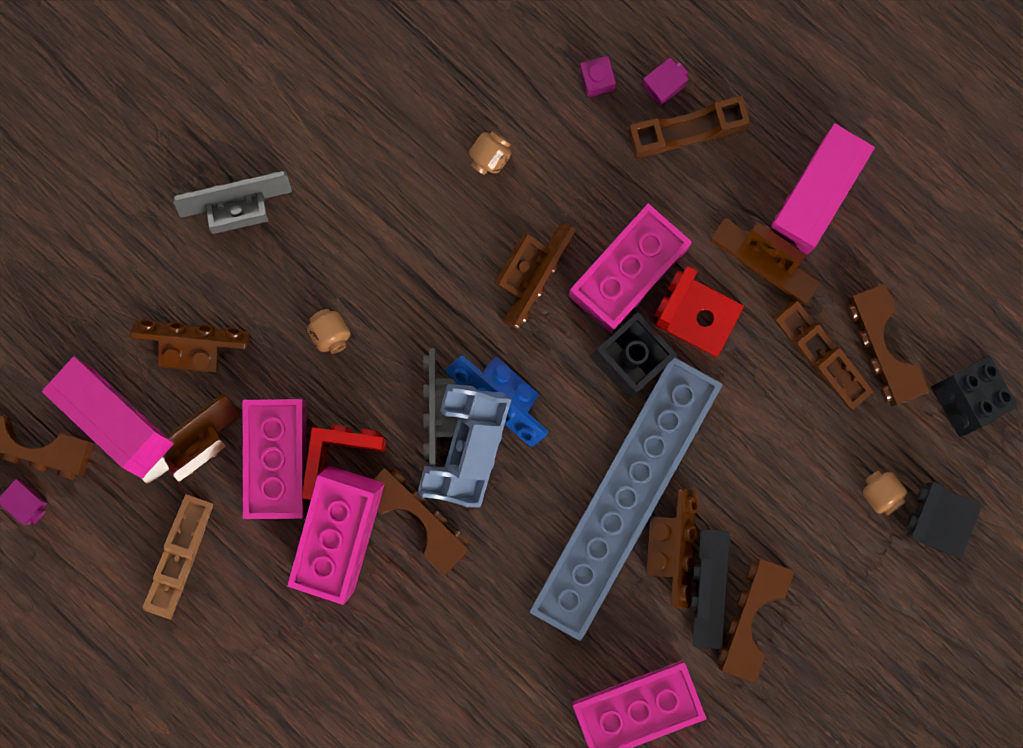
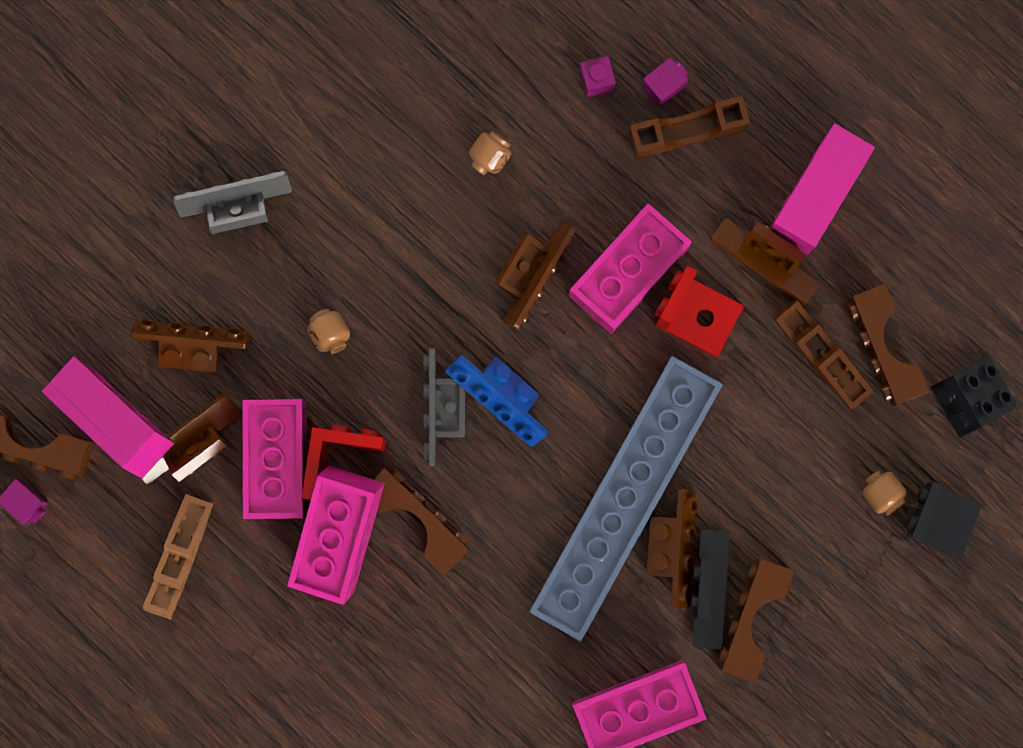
(472, 448): sand blue bracket -> none
(633, 355): black slope -> none

